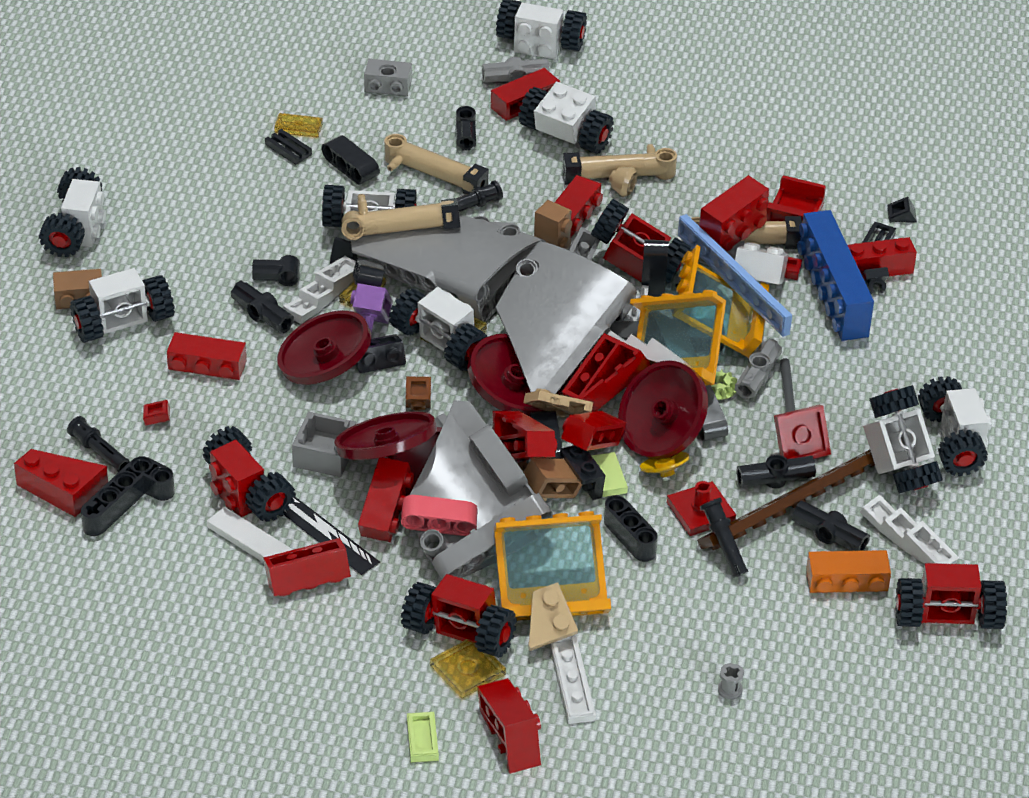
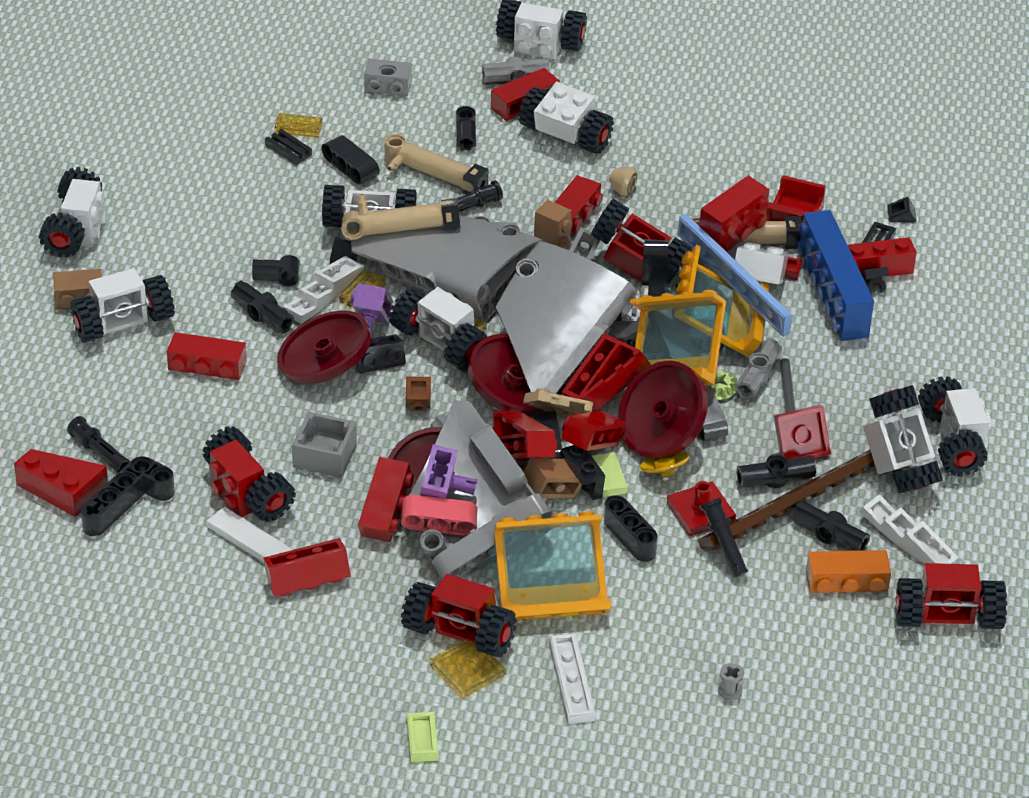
(156, 412): red tile -> none
(324, 531): black sticker -> none
(368, 272): black beam -> none
(385, 435): dark red dish -> none
(440, 475): none -> medium lavender brick
(513, 722): red wedge -> none
(549, 617): tan wing -> none
(653, 163): tan piece -> none
(653, 351): white slope -> none

